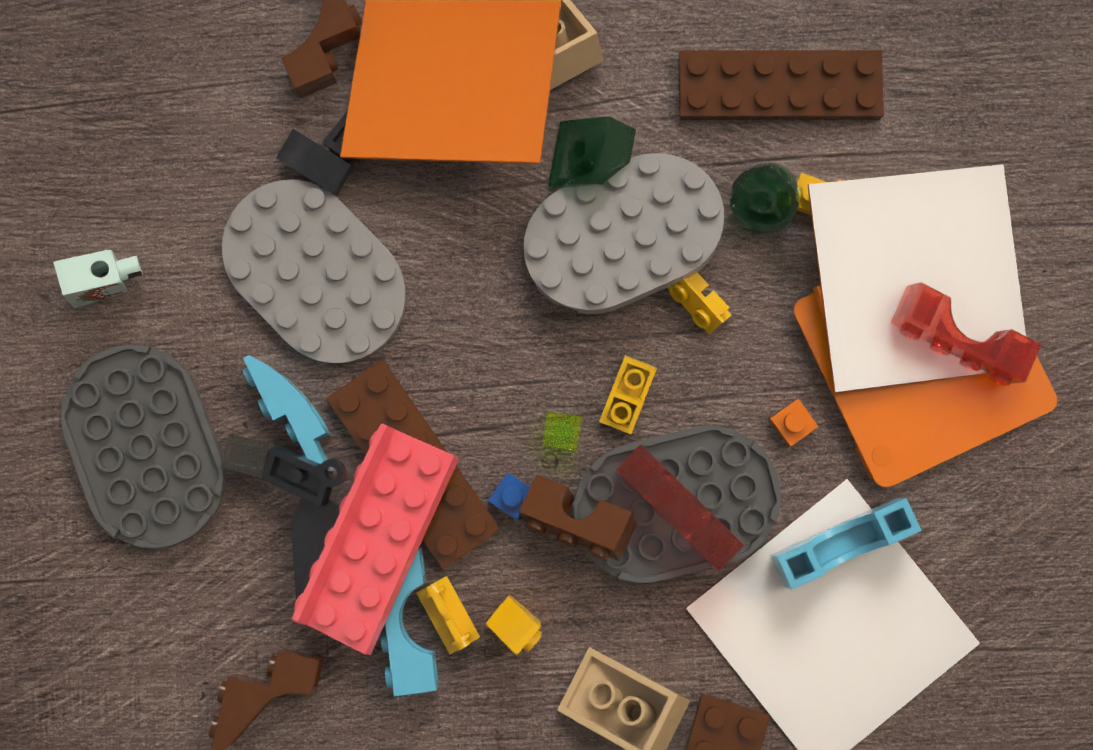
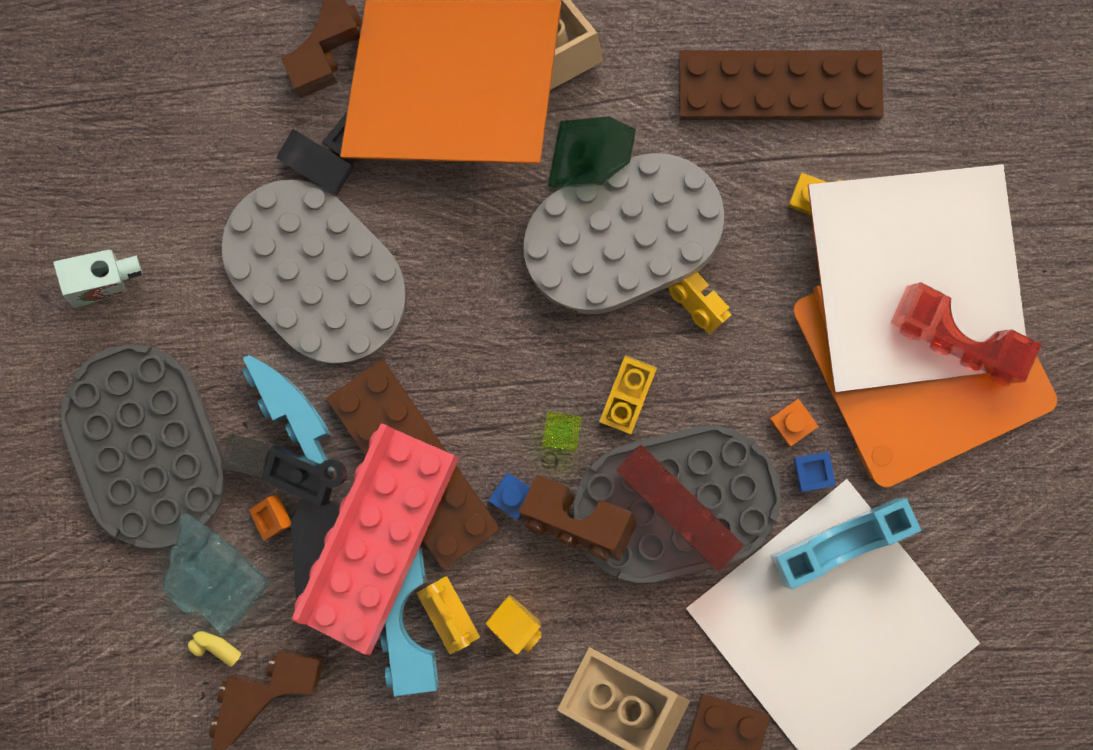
(211, 576): none -> clear light blue slope
(216, 645): none -> light yellow arm
(270, 517): none -> orange plate
(765, 197): clear green cylinder -> none
(814, 471): none -> blue plate

